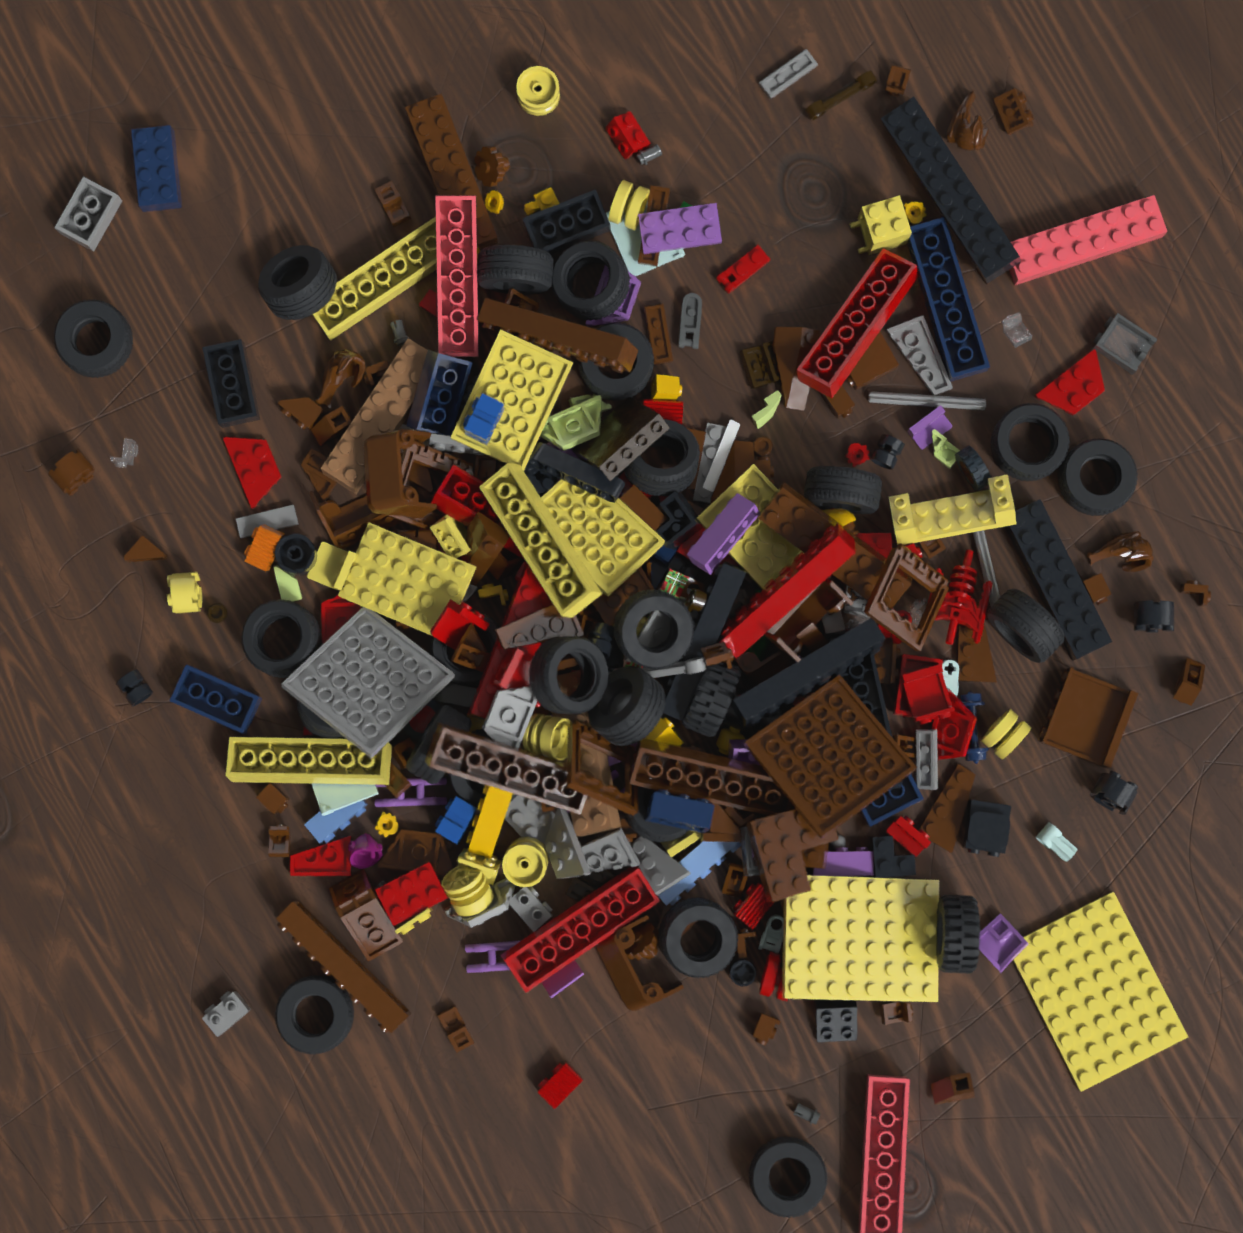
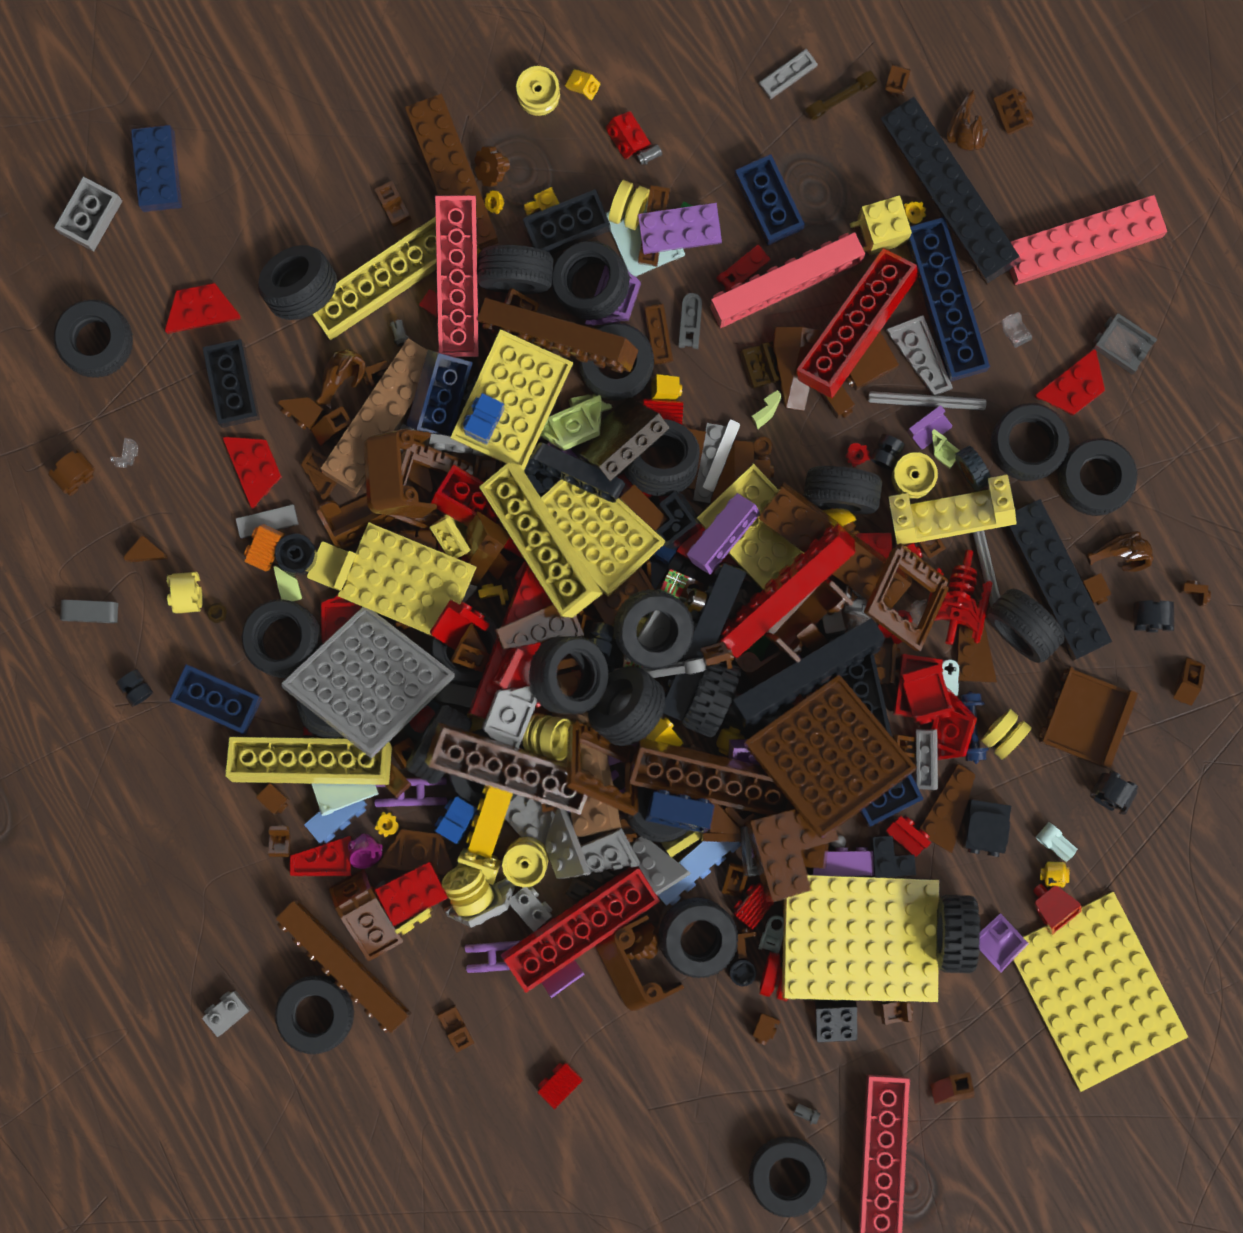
(89, 611): none -> dark grey beam
(199, 308): none -> red wing
(583, 83): none -> yellow bracket
(769, 200): none -> dark blue brick
(787, 280): none -> coral brick
(913, 464): none -> light yellow wheel
(1055, 874): none -> yellow head
(1055, 907): none -> red torso

